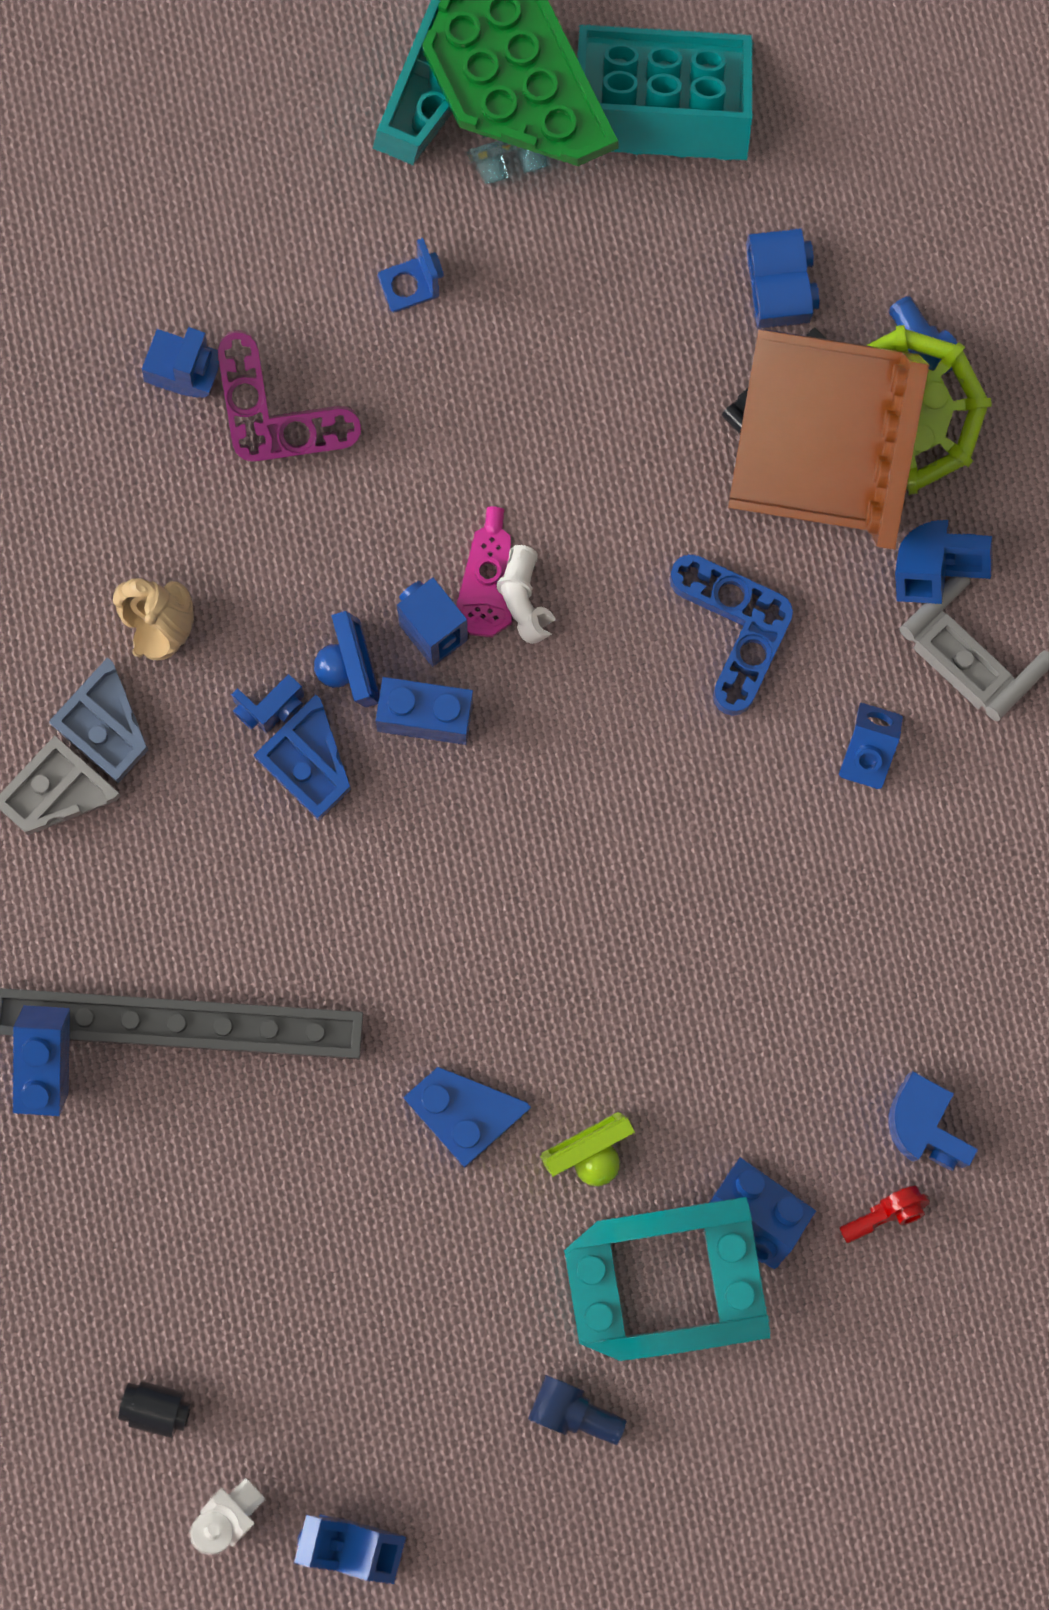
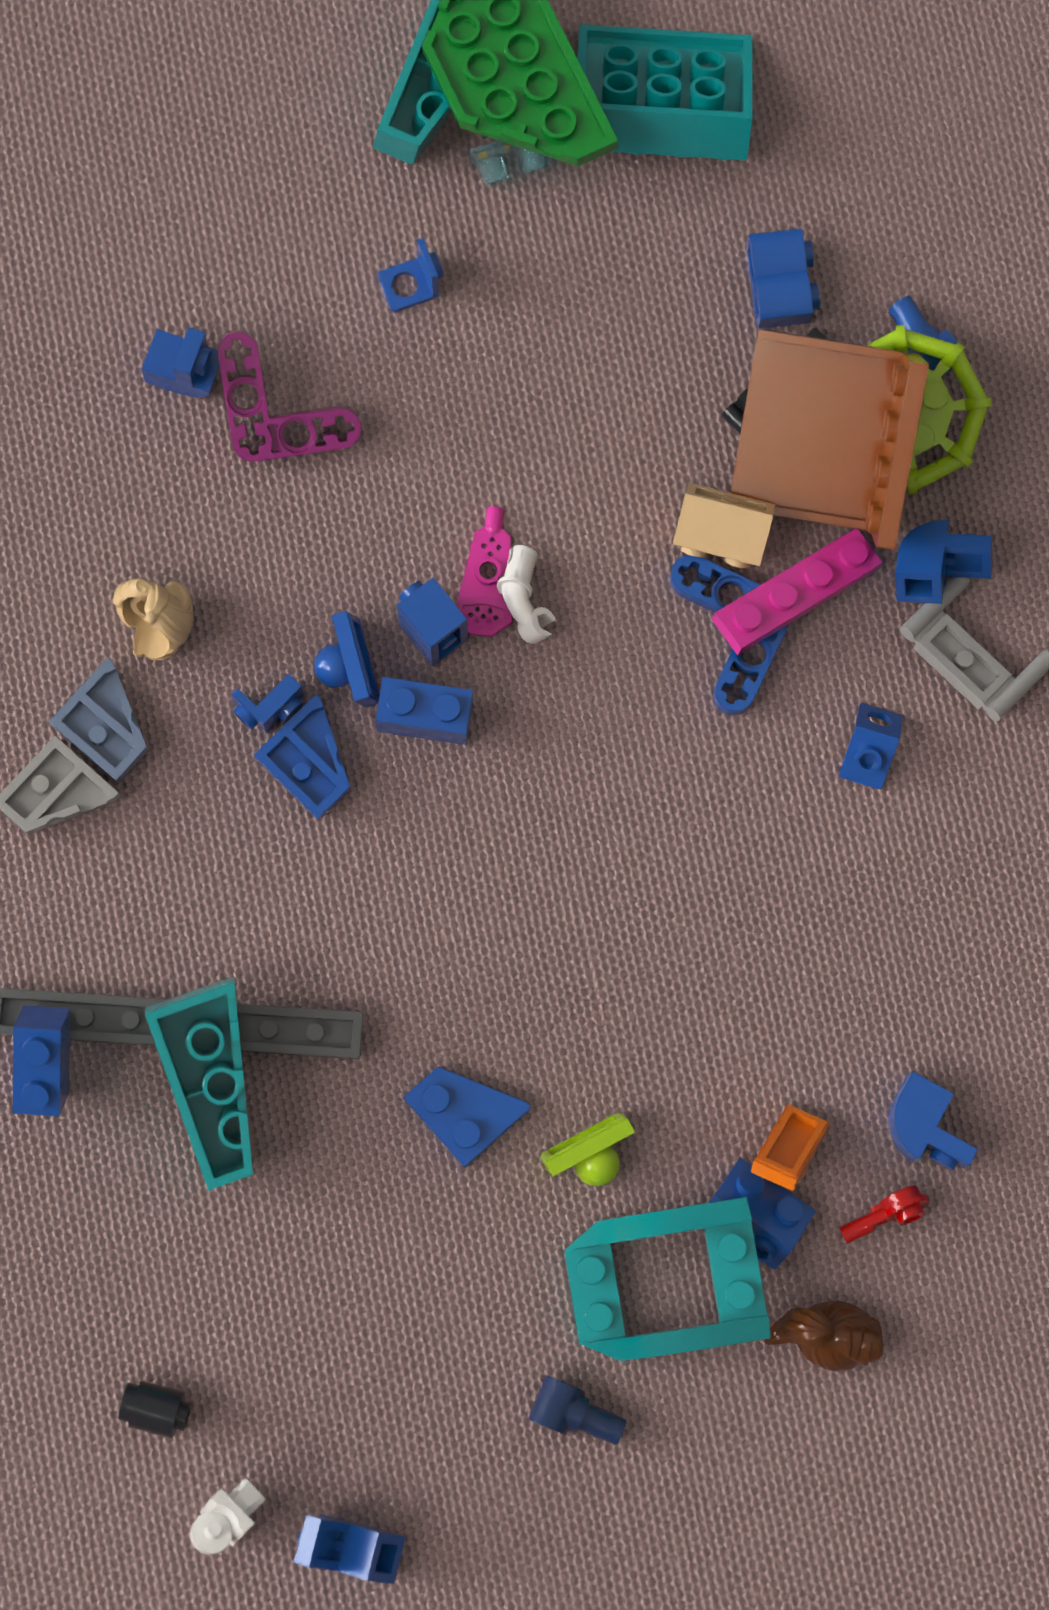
(204, 1067): none -> teal wedge
(723, 526): none -> tan brick
(790, 1147): none -> orange tile
(796, 591): none -> dark pink plate
(831, 1335): none -> reddish brown hair

